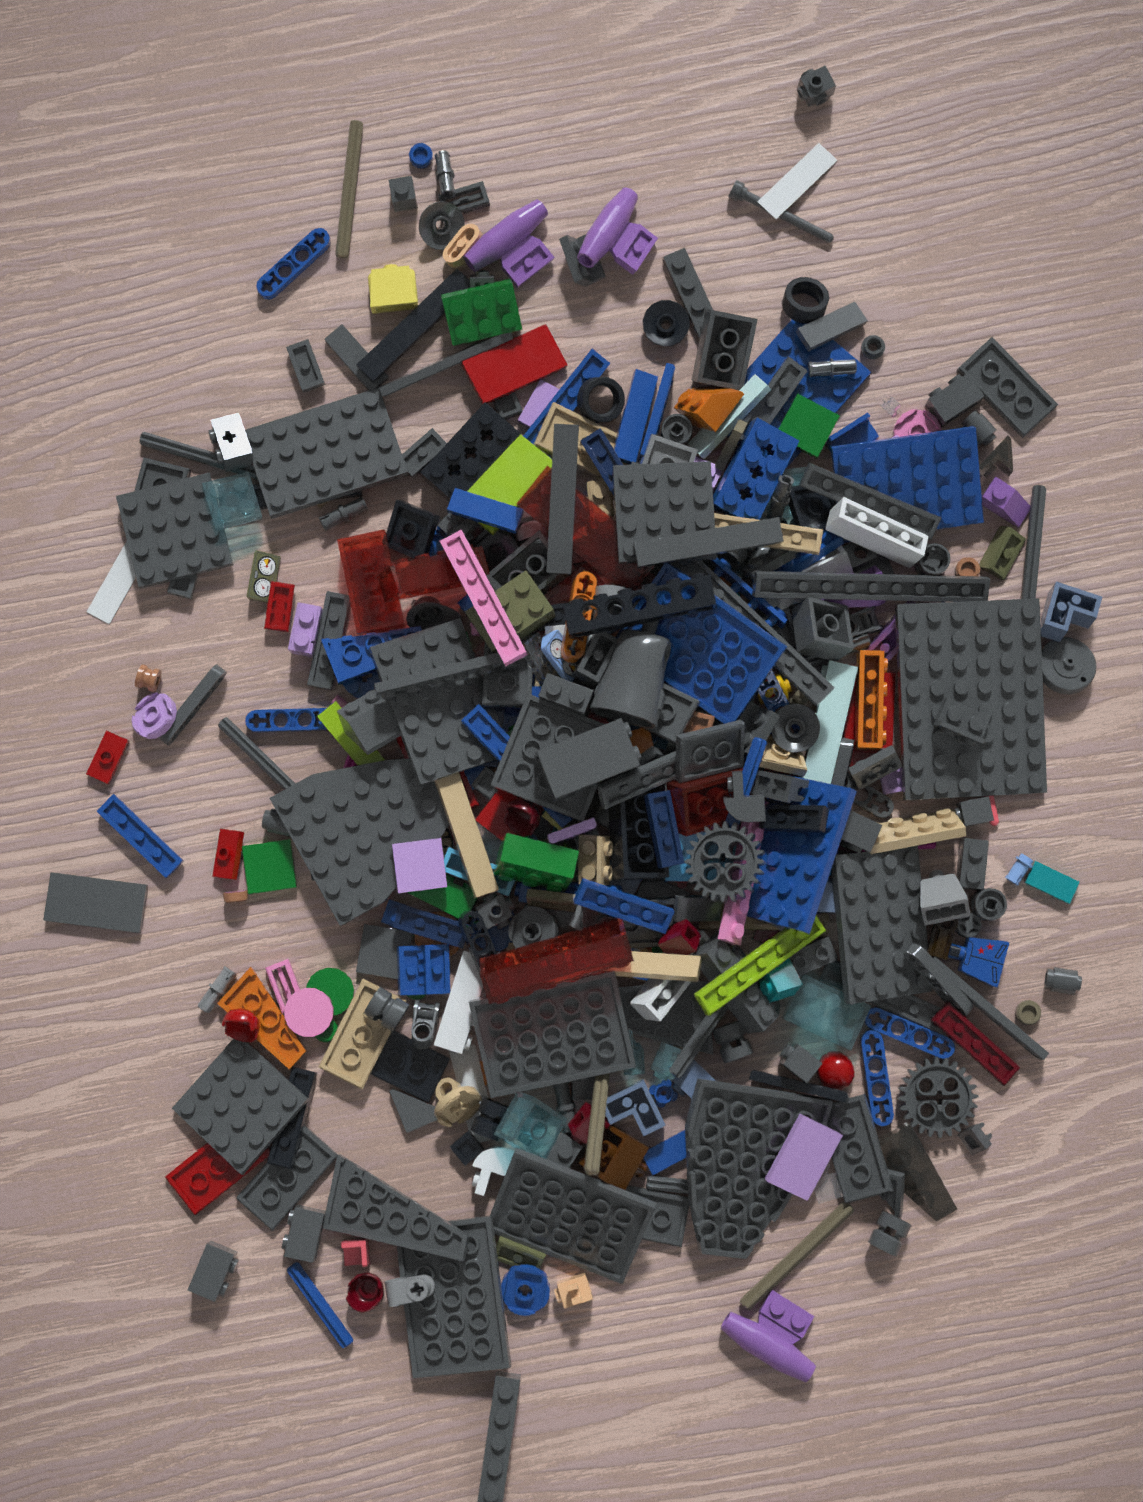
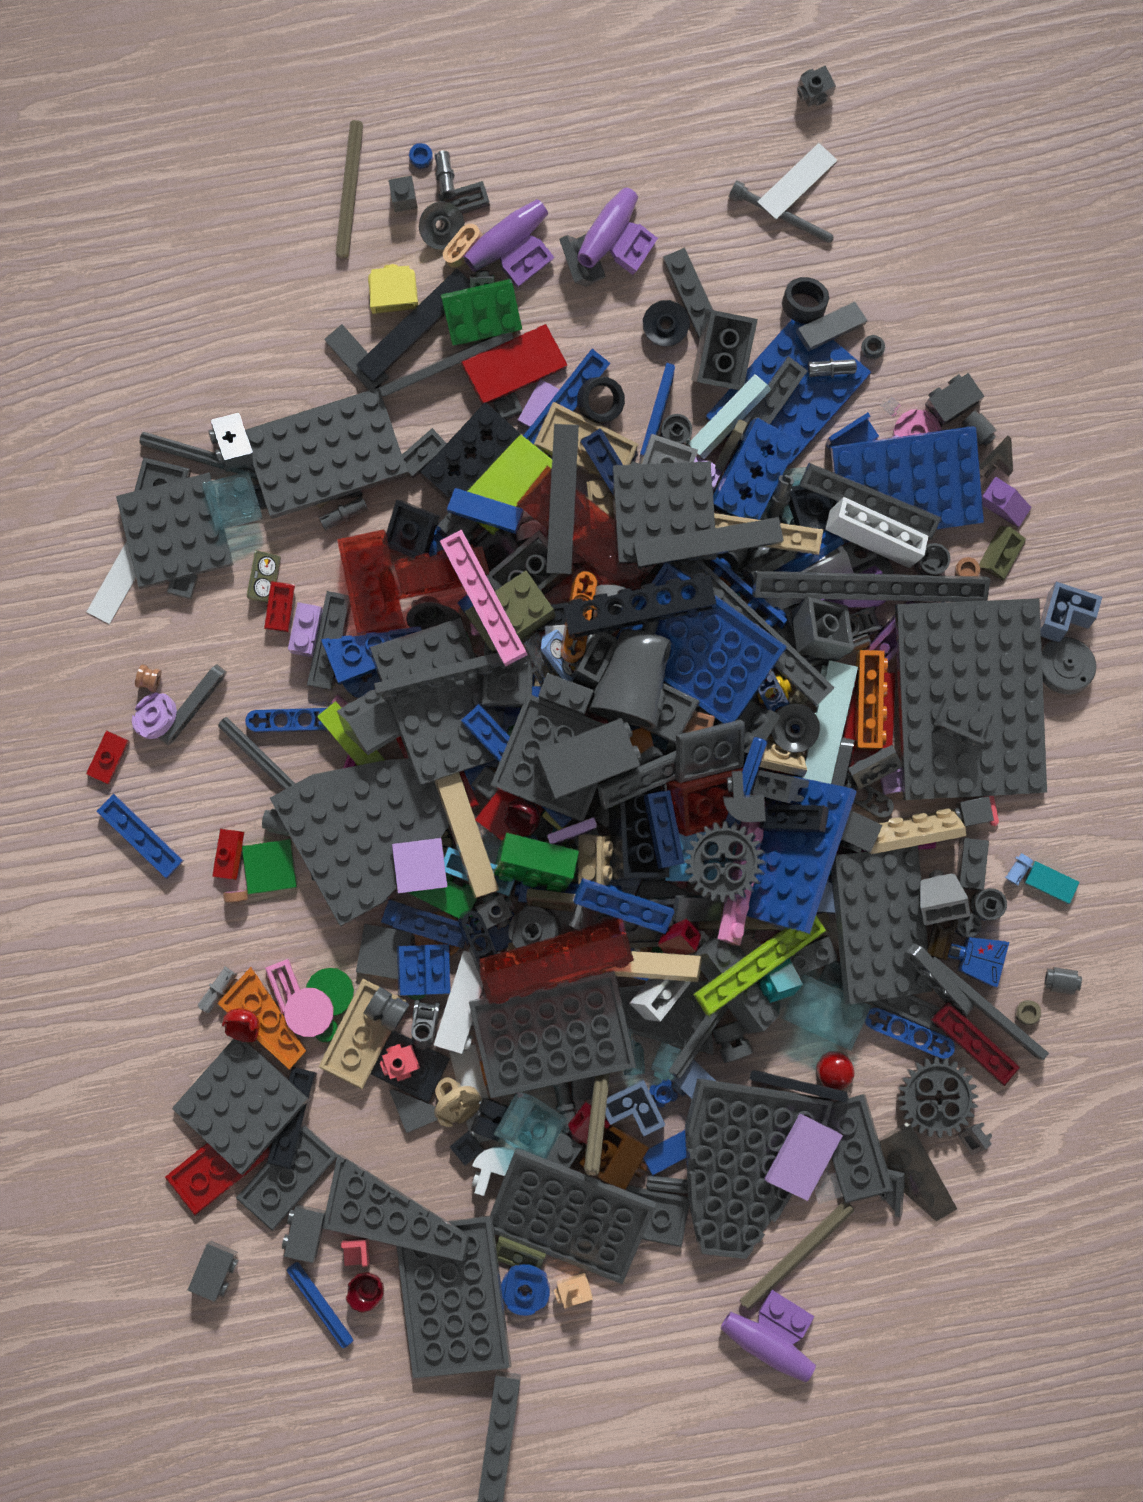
(95, 902): dark grey tile -> none
(291, 261): blue beam -> none
(305, 365): dark grey plate -> none
(405, 1290): light grey piece -> none
(408, 1059): none -> coral brick
(635, 416): blue tile -> none
(708, 405): orange slope -> none
(799, 1062): dark grey brick -> none
(809, 424): green tile -> none
(874, 1078): blue beam -> none
(885, 1241): dark grey wheel -> none
(1008, 387): dark grey tile -> none
(1033, 542): dark grey axle -> none

